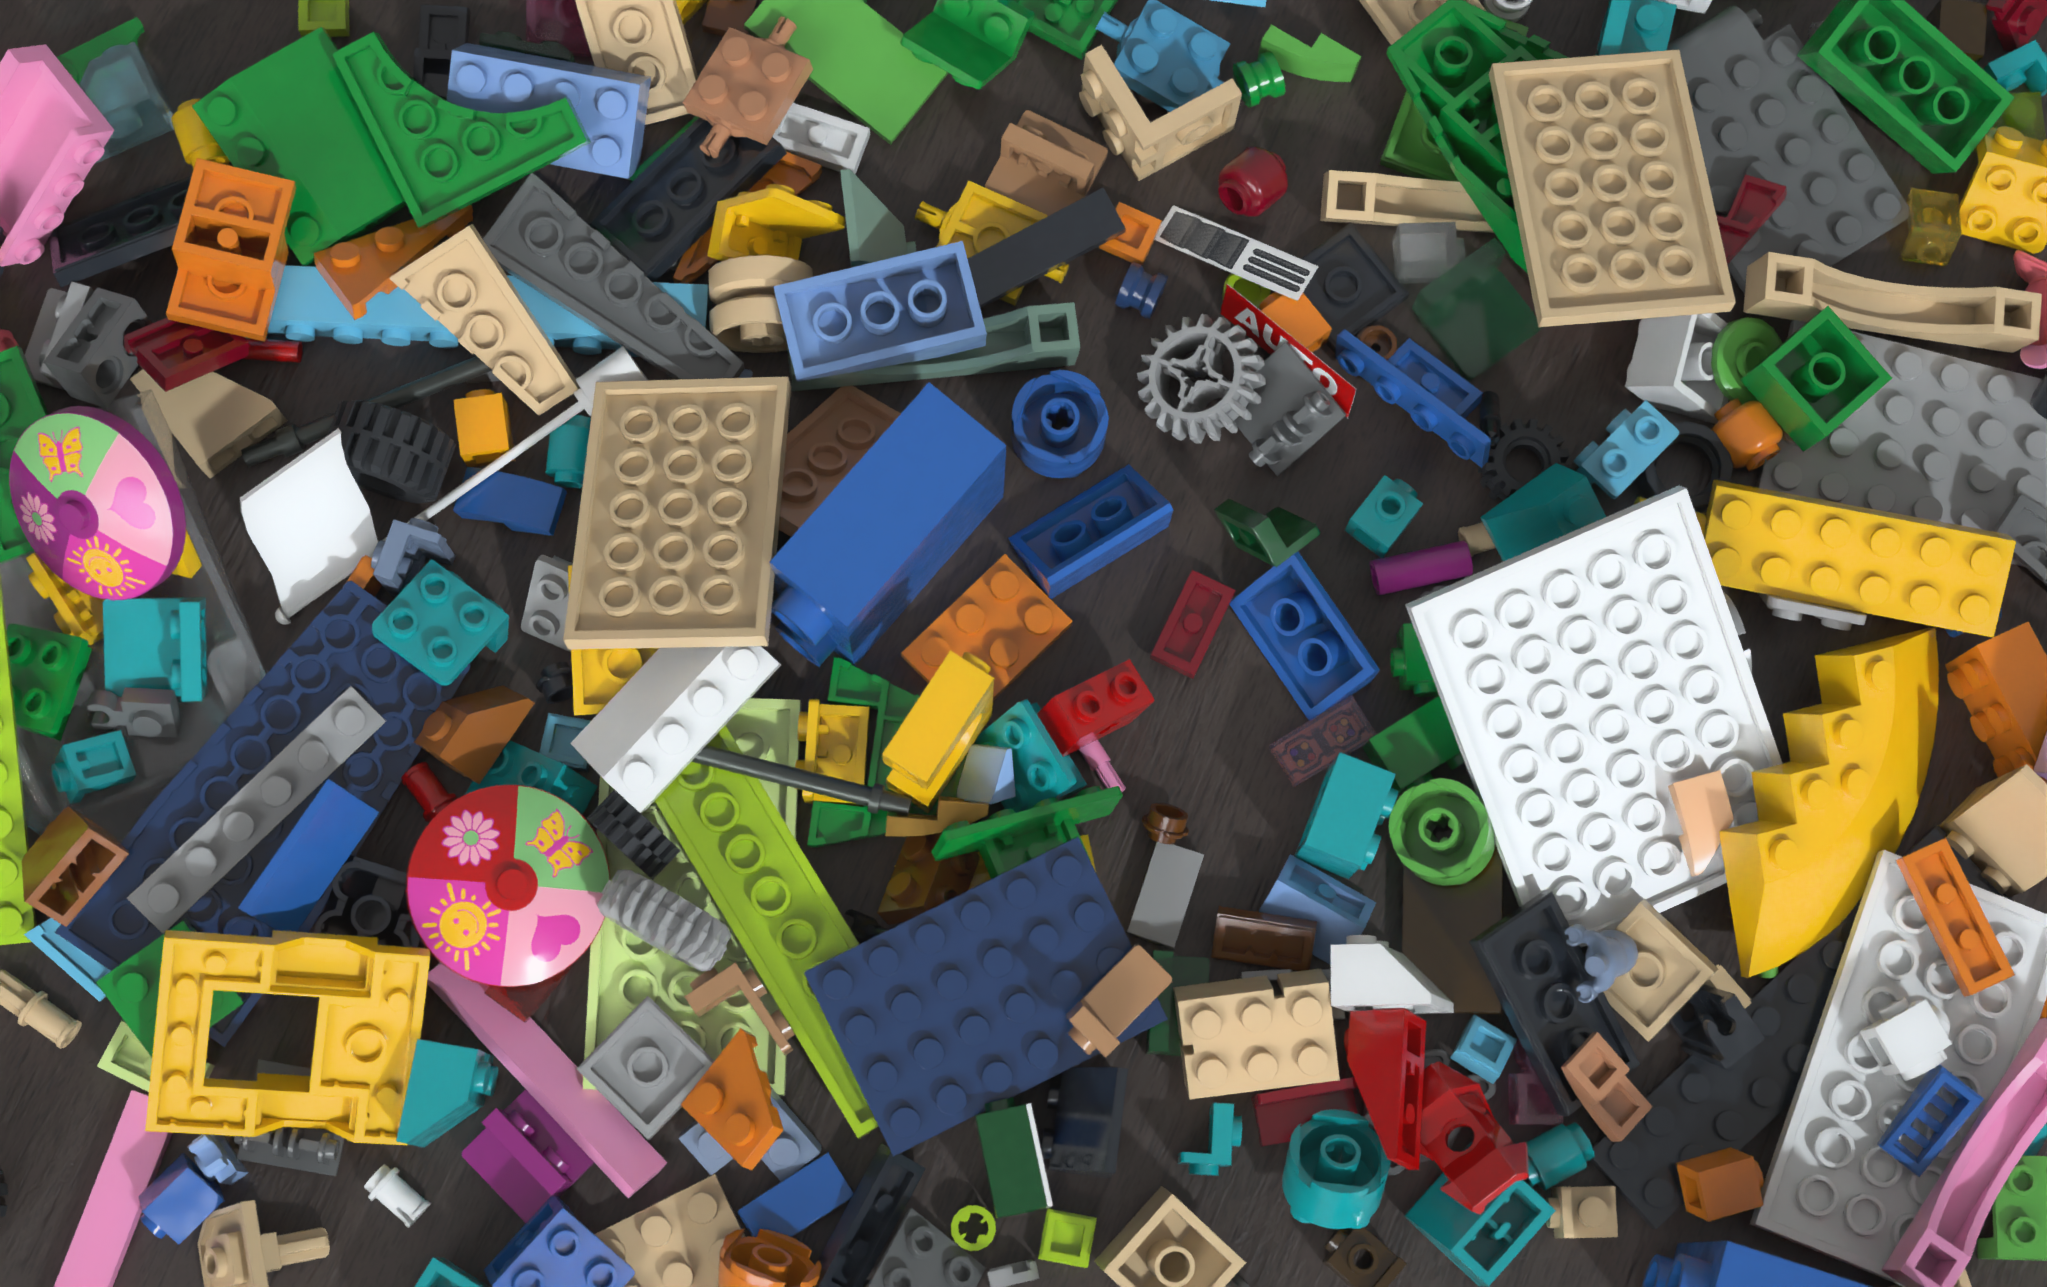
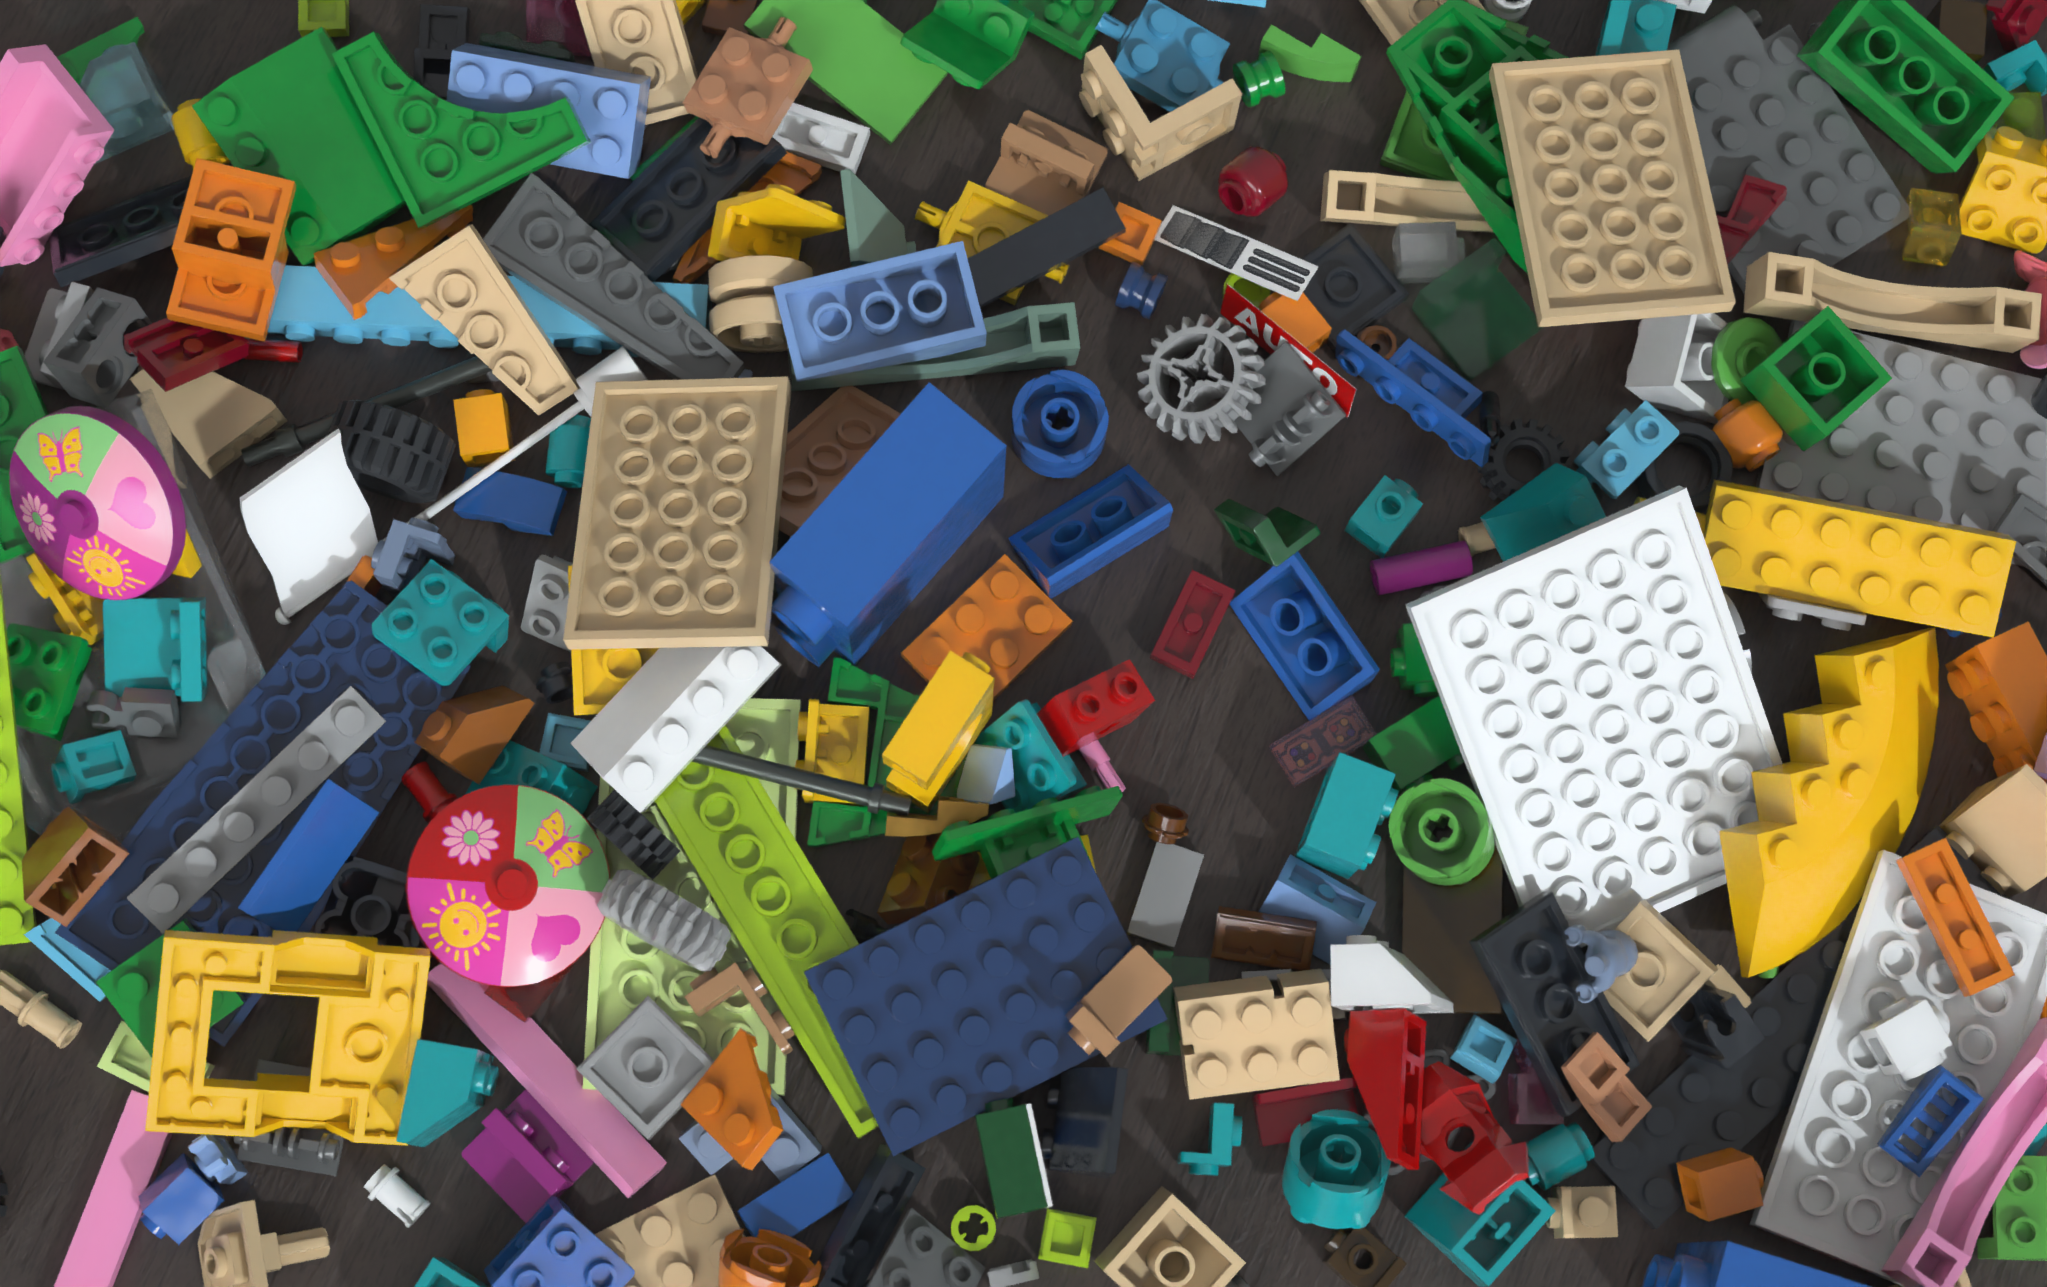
(1702, 812): light nougat slope -> none

